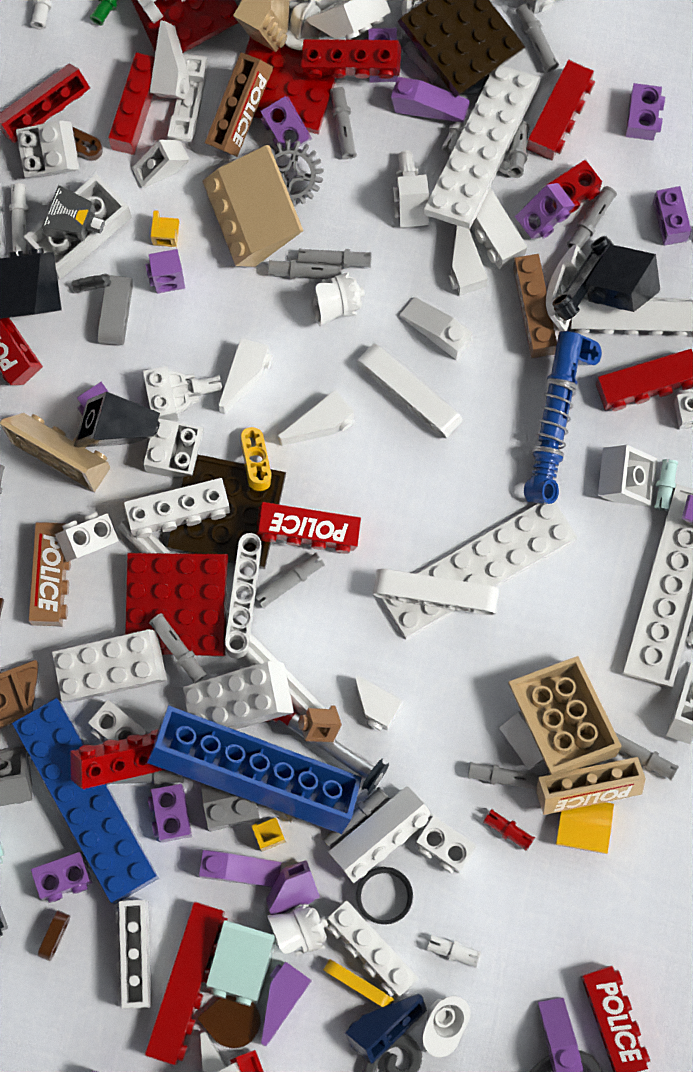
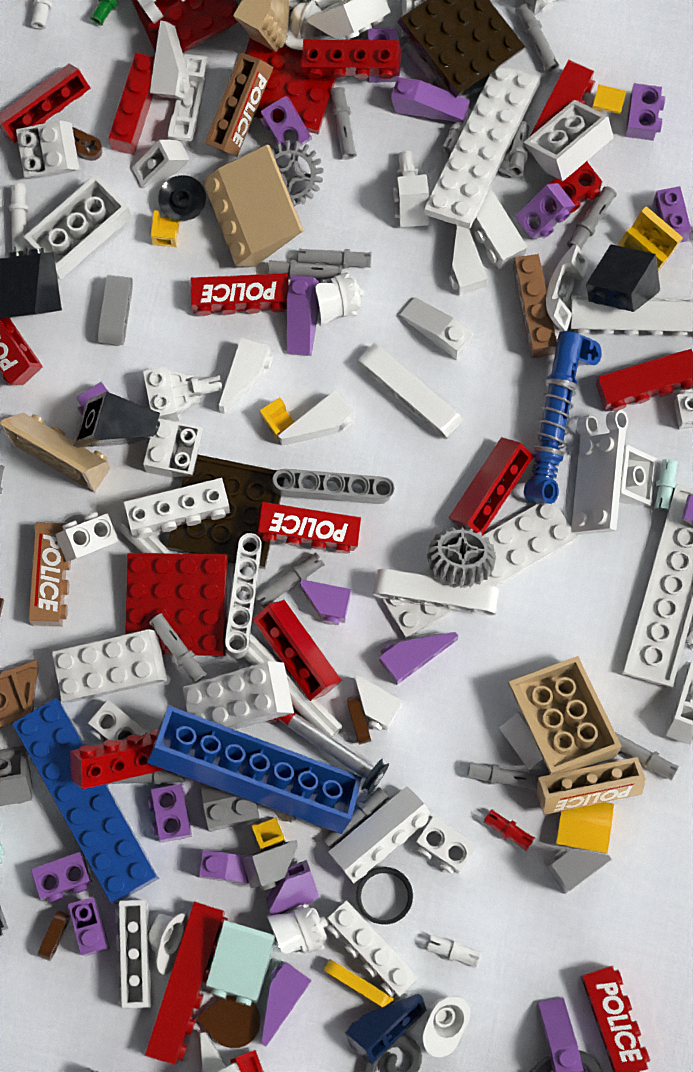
(71, 216): dark grey torso -> none
(88, 927): none -> medium lavender slope
(91, 283): dark grey axle -> none
(165, 271): medium lavender brick -> none
(166, 939): none -> white piece
(182, 188): none -> black dish
(239, 293): none -> red brick
(252, 467): yellow beam -> none
(269, 865): none -> light grey slope
(276, 417): none -> yellow panel
(297, 650): none -> red brick
(301, 315): none -> medium lavender slope
(320, 724): medium nougat brick -> none
(327, 600): none -> medium lavender slope
(343, 481): none -> light grey beam
(358, 720): none -> reddish brown beam
(410, 655): none -> medium lavender slope
(461, 557): none -> light grey gear
(491, 486): none -> red brick
(567, 303): black piece -> none
(569, 139): none -> white slope
(575, 866): none -> light grey slope
(598, 474): none -> white hinge
(609, 99): none -> yellow panel
(651, 235): none -> yellow slope

